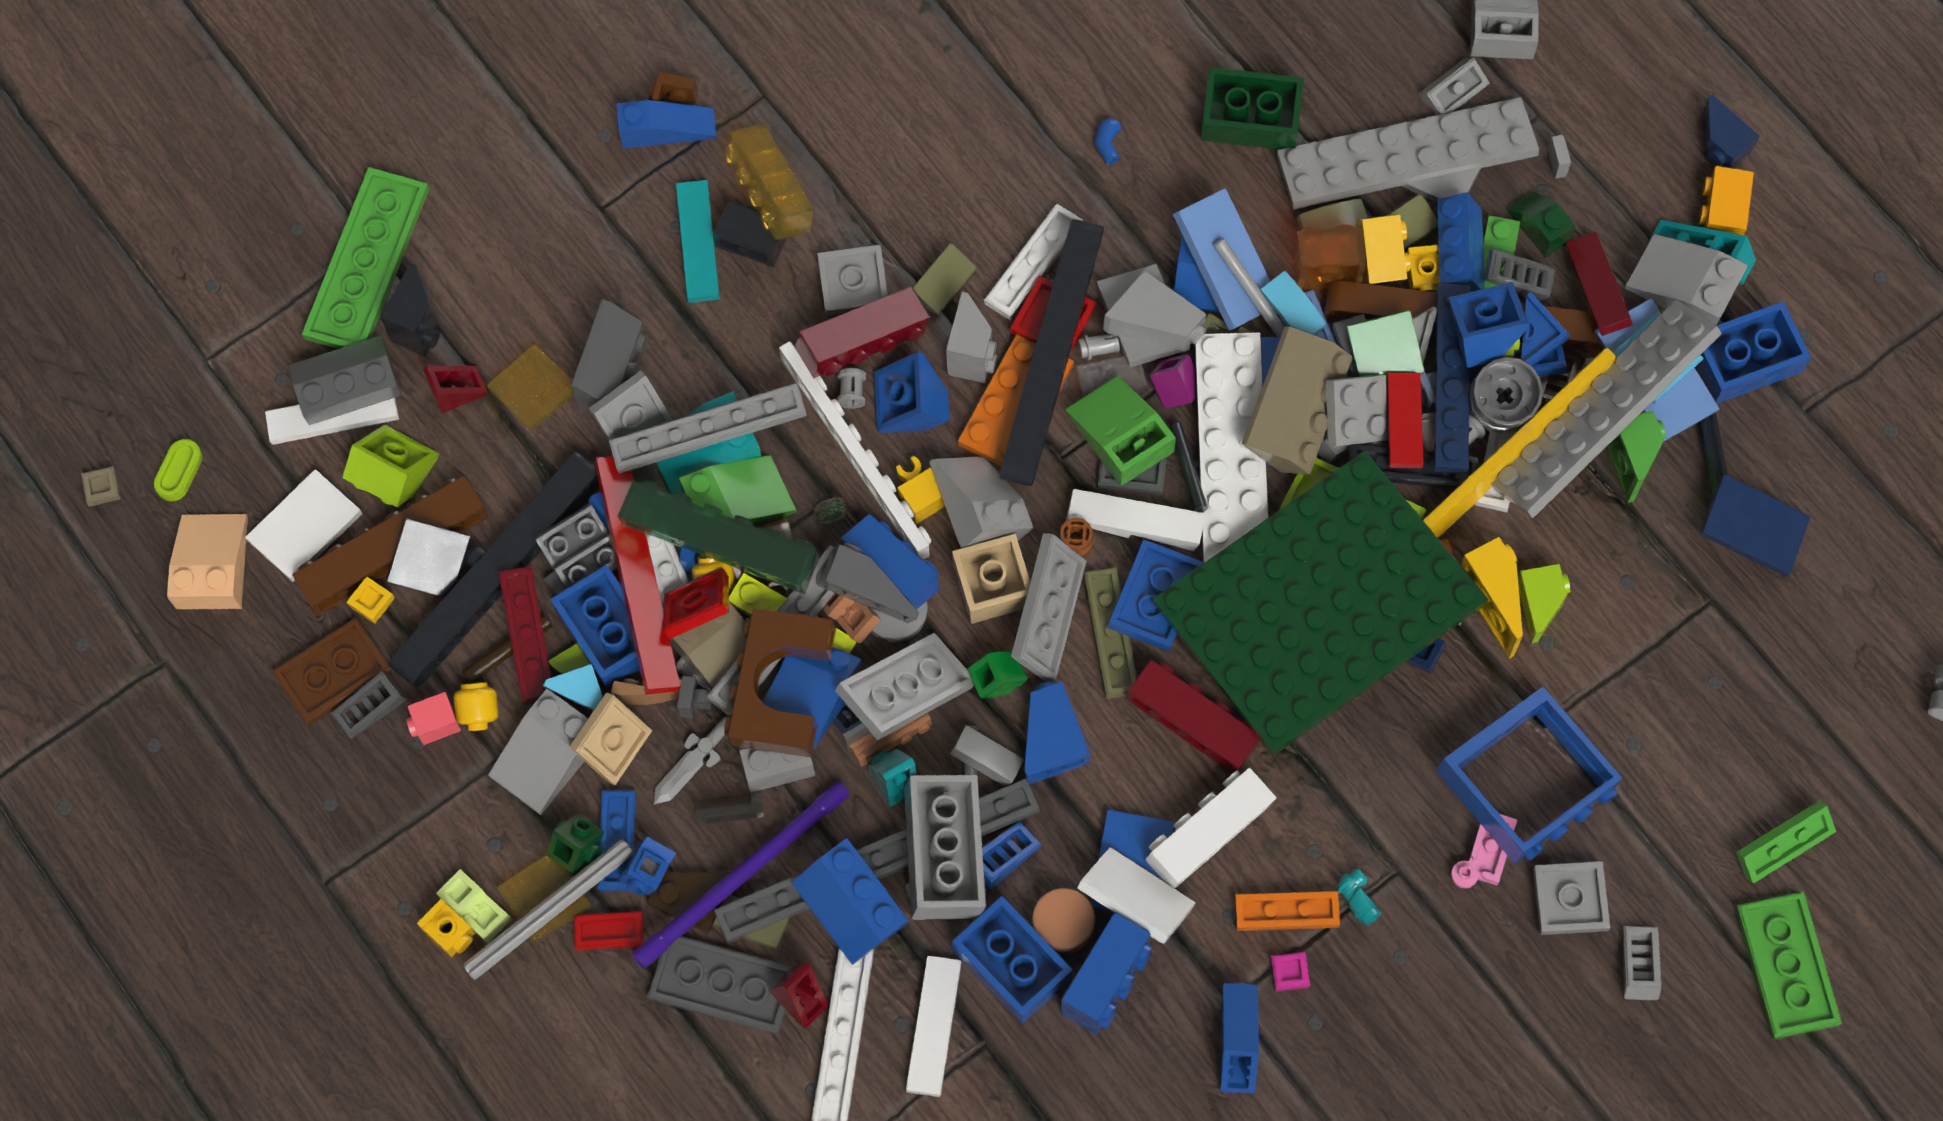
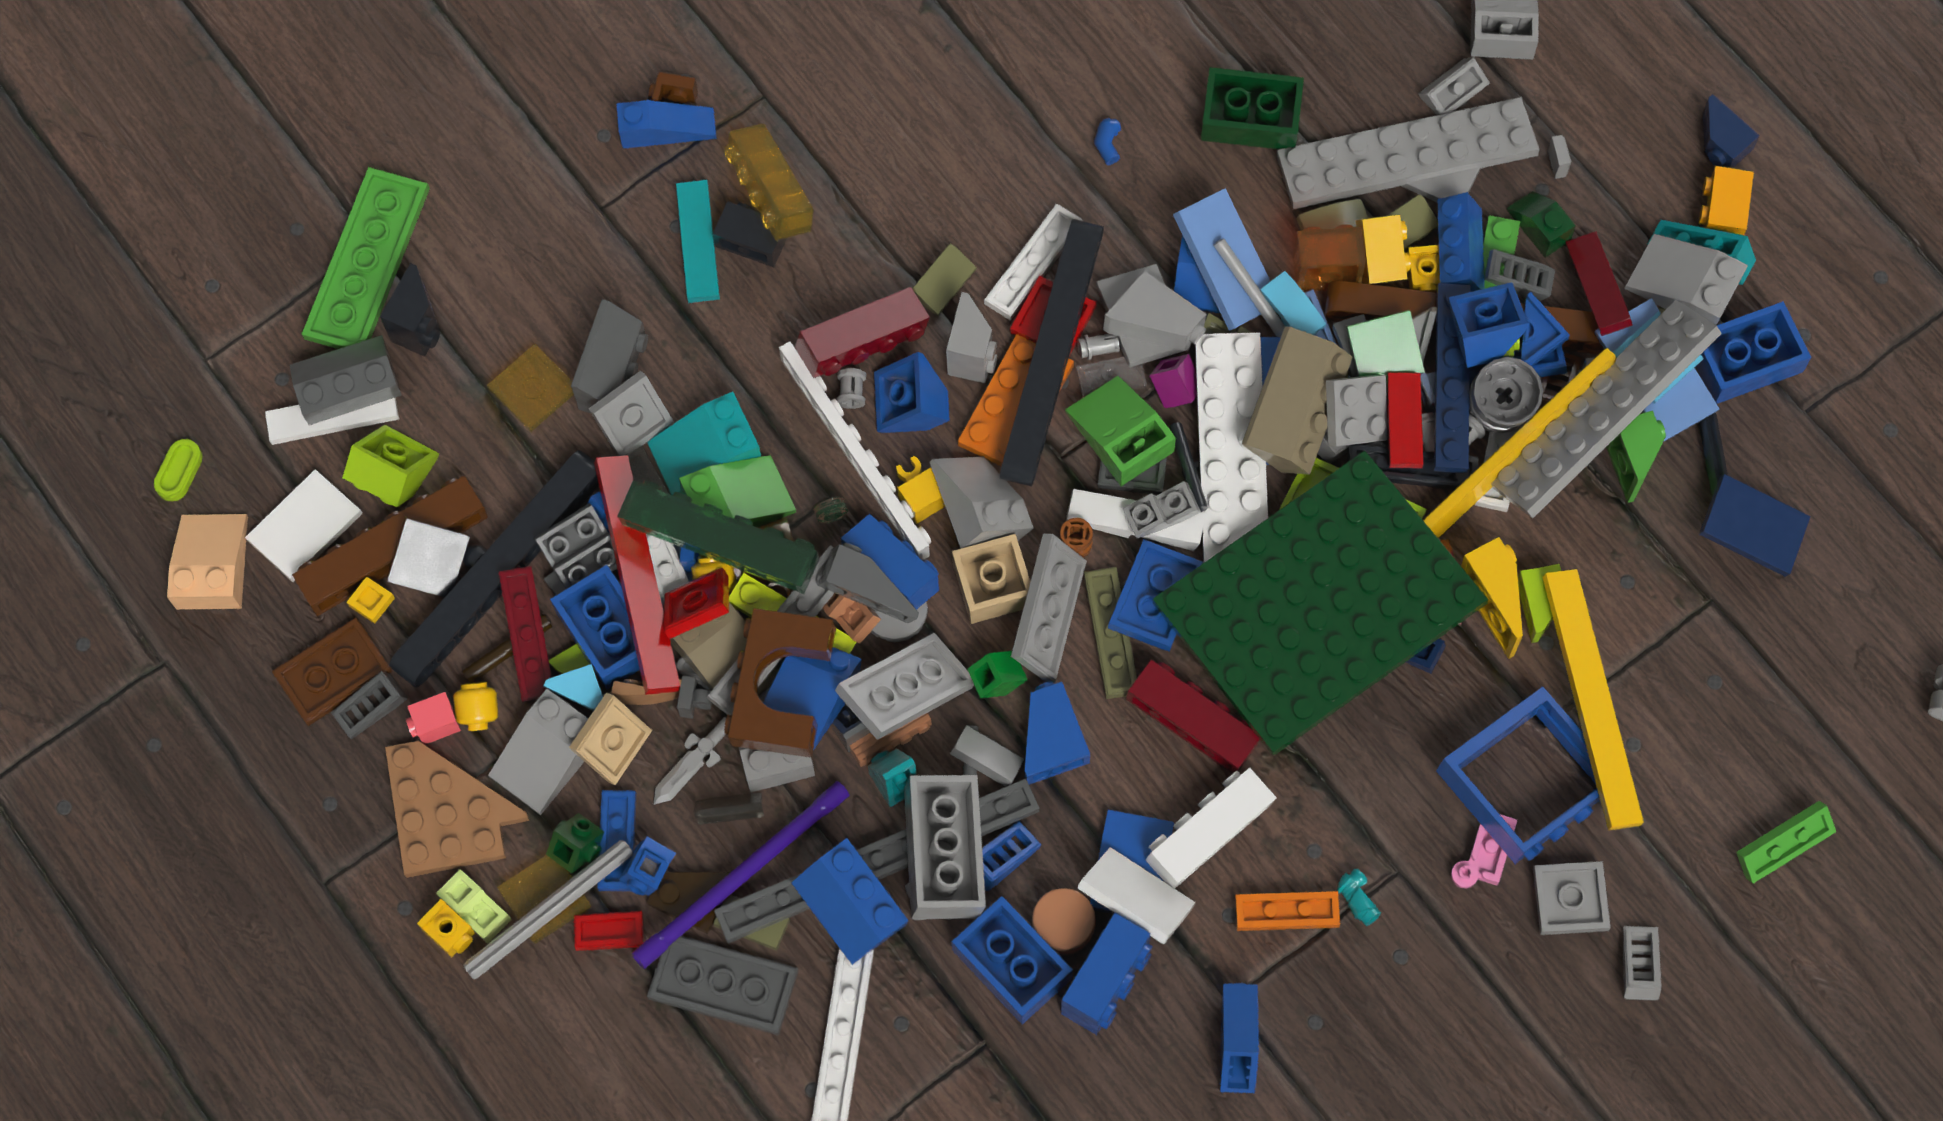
(101, 486): dark tan tile -> none
(444, 812): none -> medium nougat wing
(455, 385): dark red slope -> none
(707, 428): light grey tile -> none
(800, 994): dark red slope -> none
(851, 278): light grey plate -> none
(933, 1026): white tile -> none
(1161, 511): none -> light grey slope
(1290, 971): dark pink tile -> none
(1592, 700): none -> yellow tile
(1788, 965): bright green tile -> none

